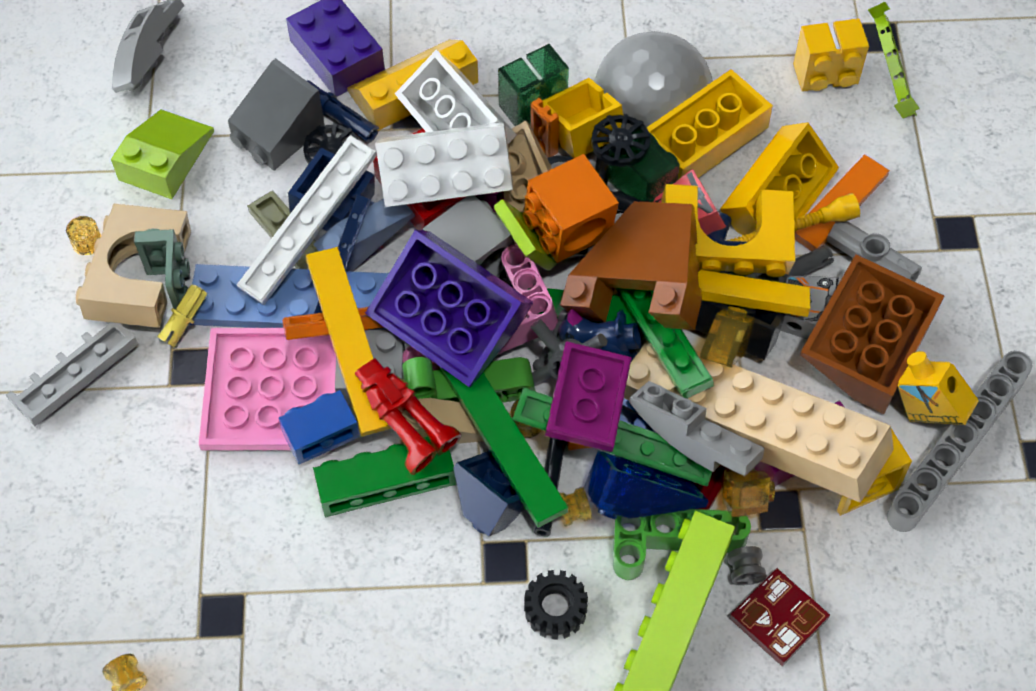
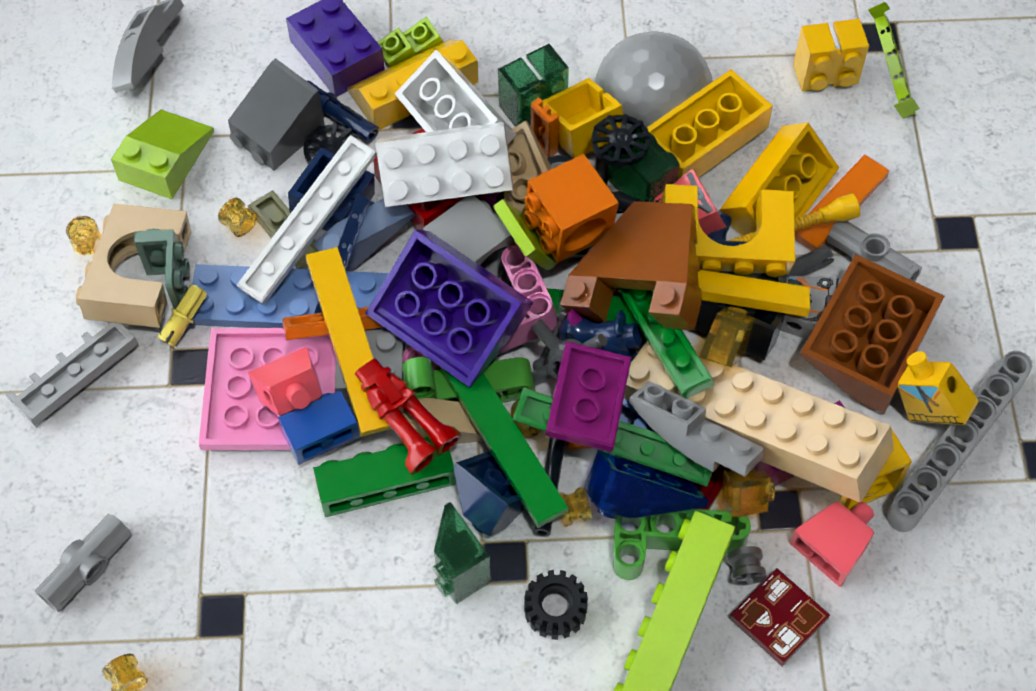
(83, 562): none -> light grey piece
(237, 217): none -> clear yellow wheel
(287, 382): none -> coral torso
(403, 45): none -> lime slope
(460, 559): none -> clear green slope
(835, 539): none -> coral torso

